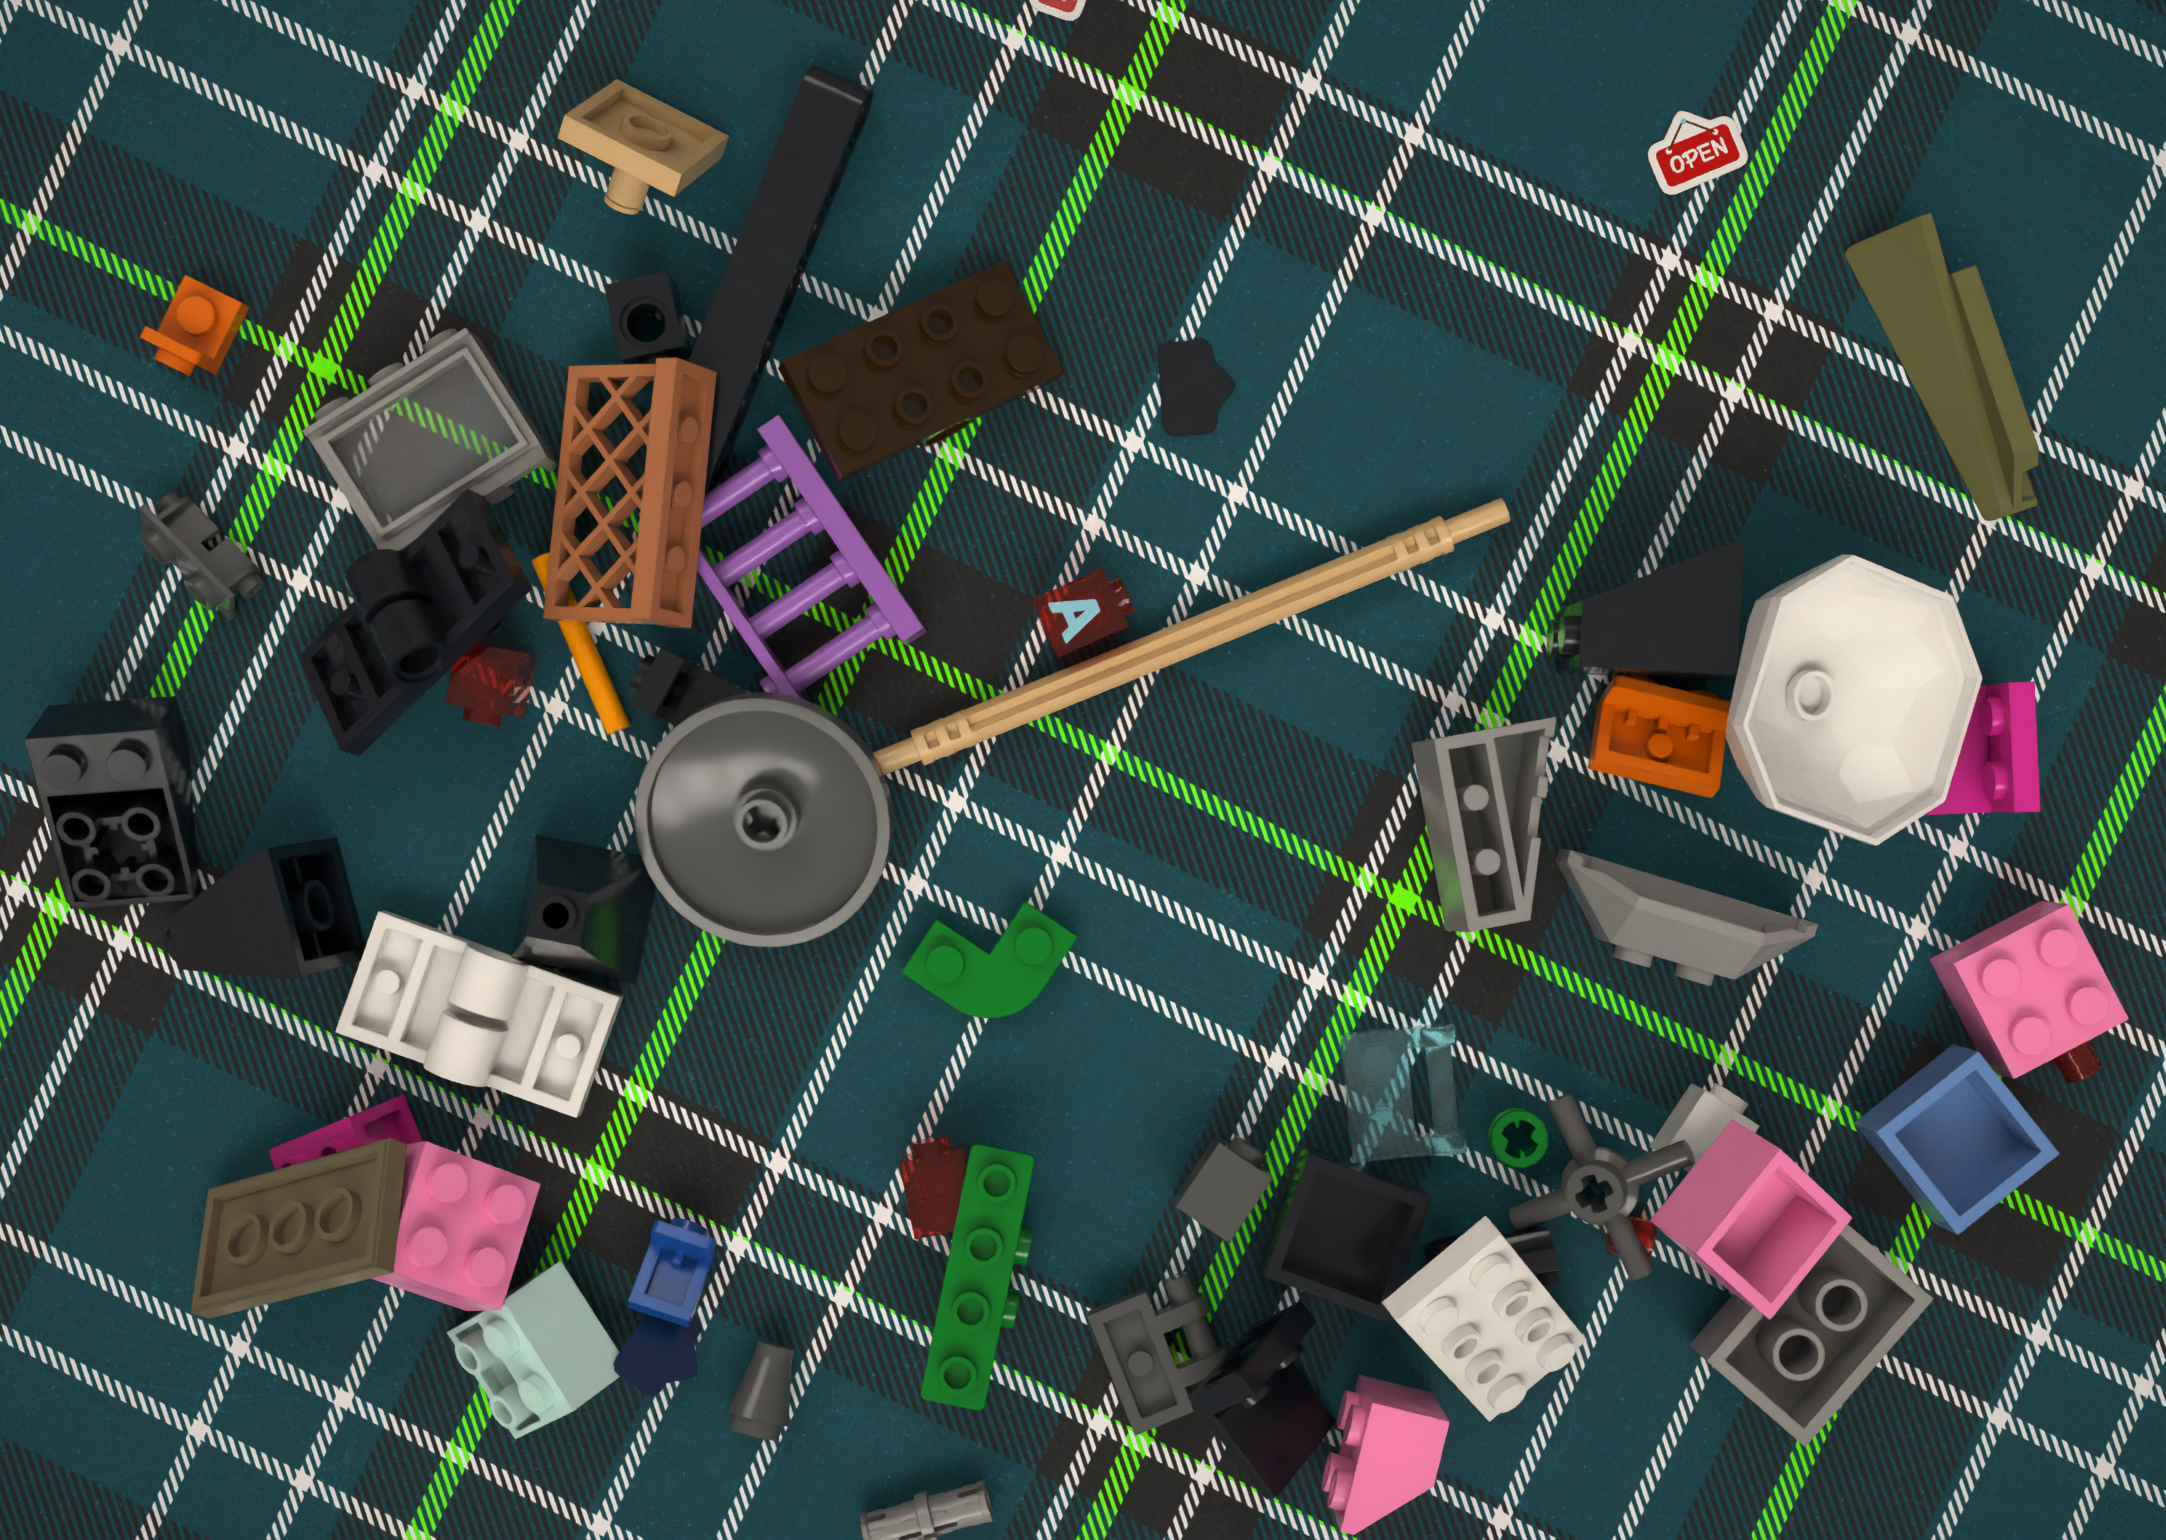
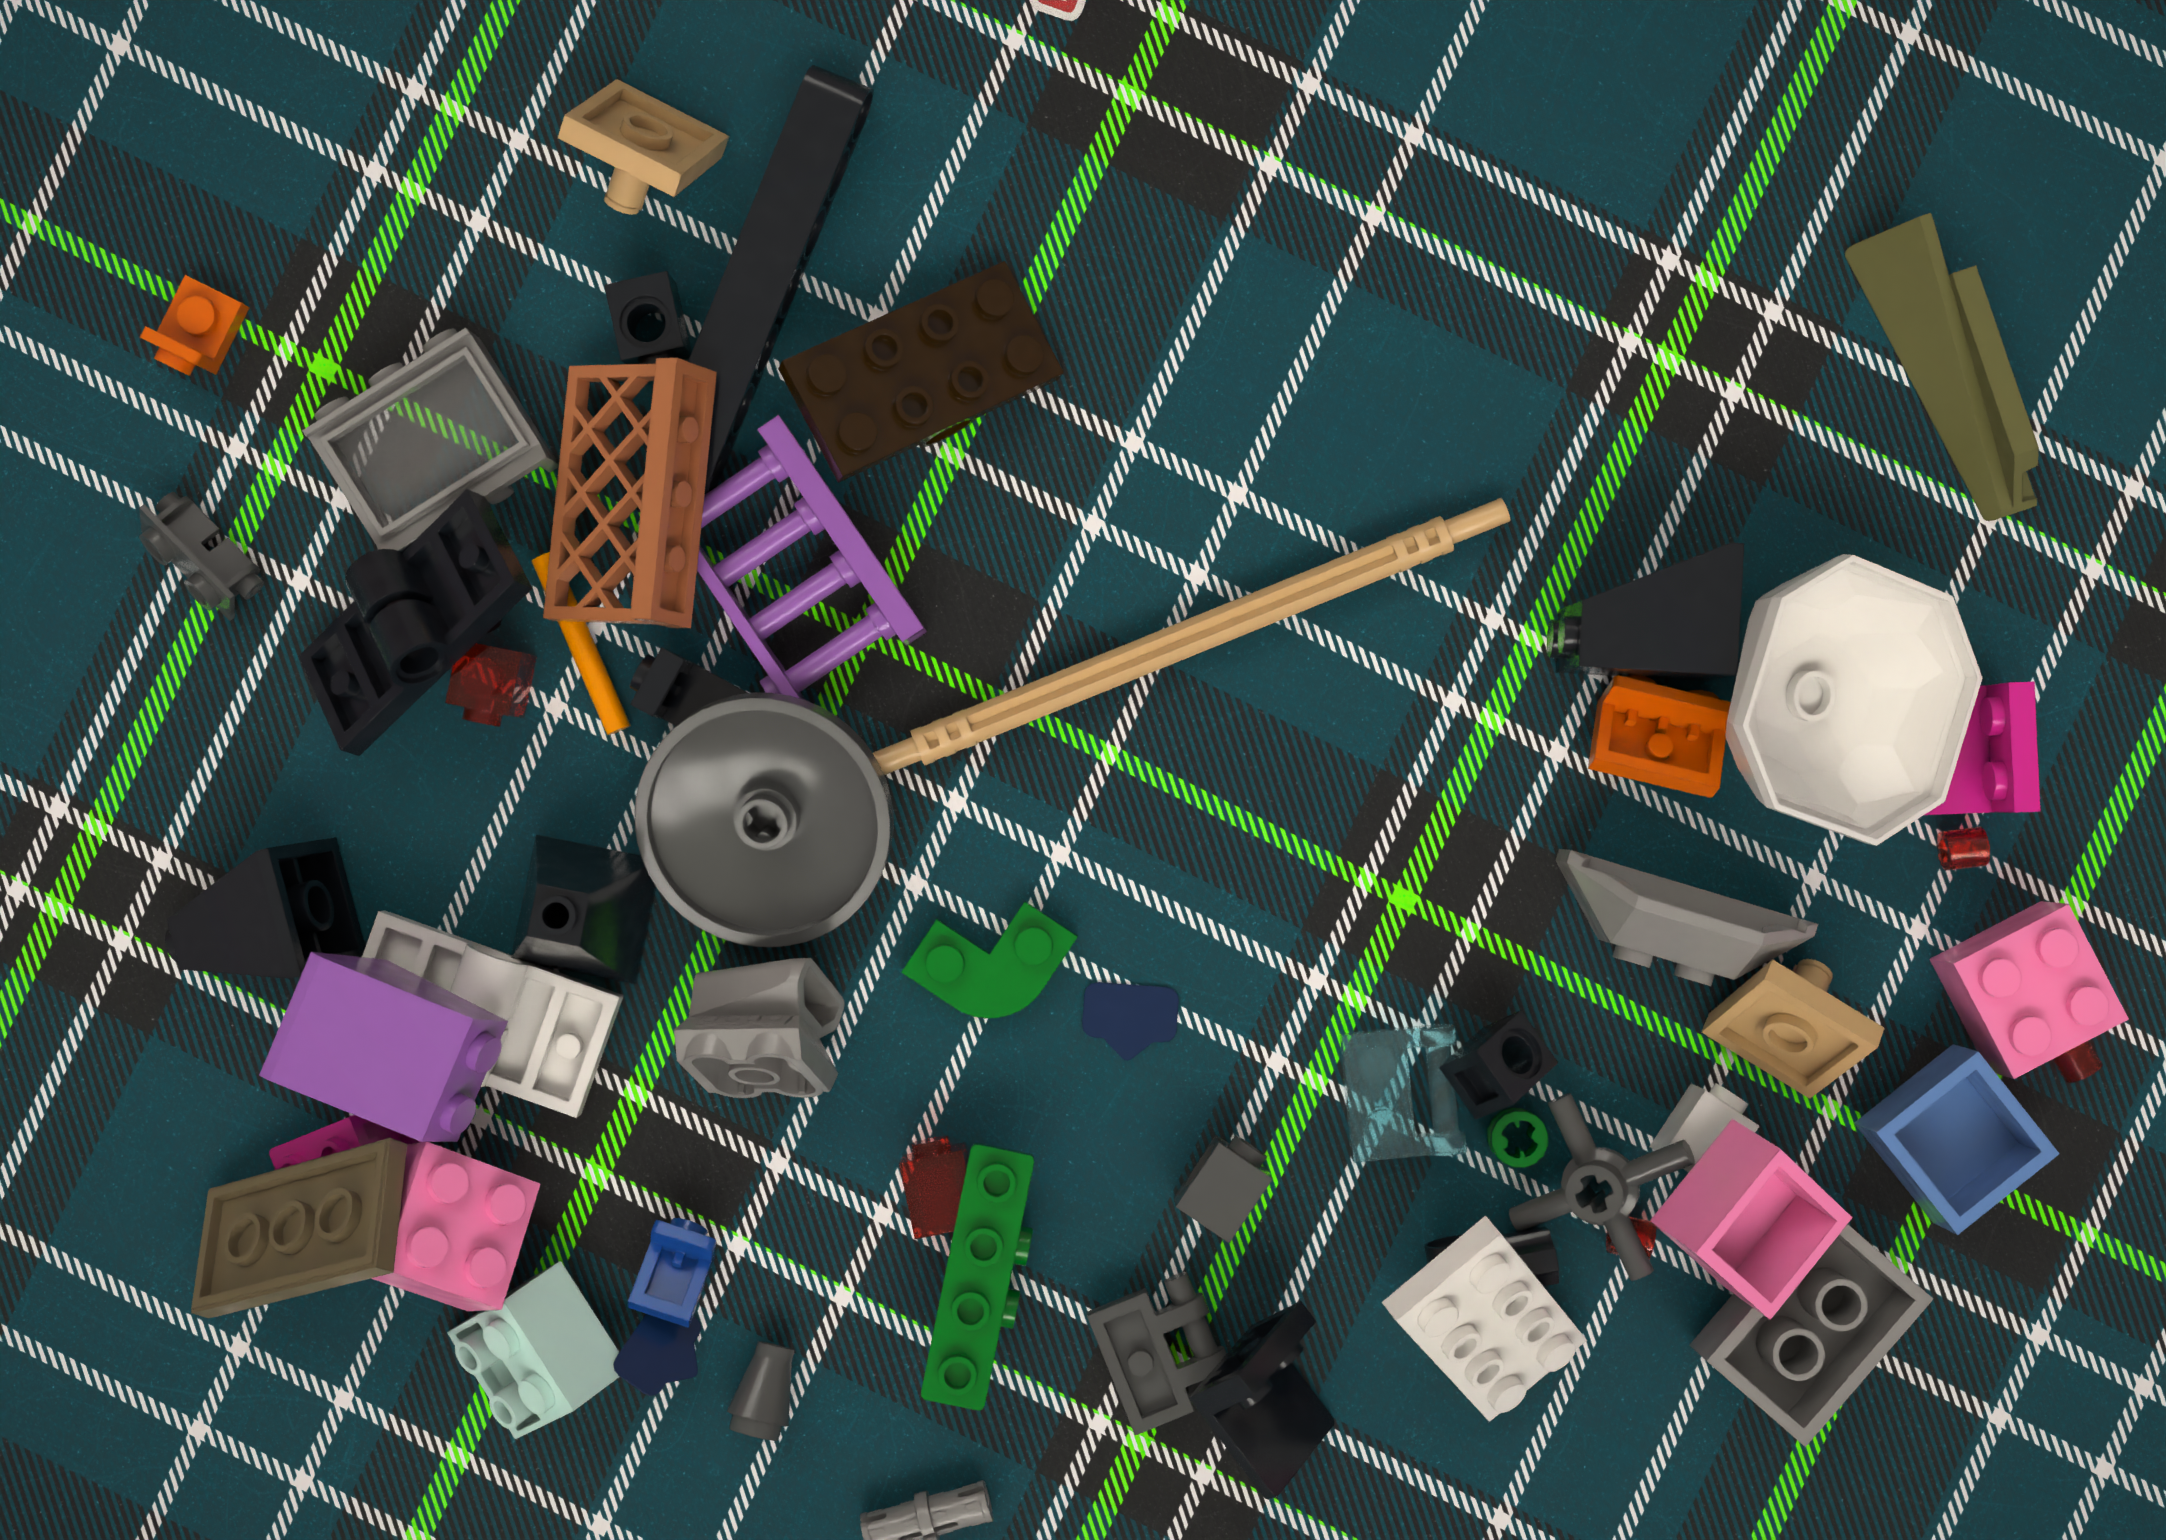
(117, 800): black slope -> none
(385, 1046): none -> medium lavender slope
(761, 1030): none -> light grey piece
(1083, 613): clear red brick -> none
(1130, 1015): none -> dark blue sticker
(1191, 387): black sticker -> none
(1344, 1232): black piece -> none
(1386, 1451): bright pink slope -> none
(1483, 820): light grey wedge -> none
(1498, 1065): none -> black brick
(1696, 152): sticker -> none
(1793, 1026): none -> tan tile
(1963, 848): none -> clear red piece

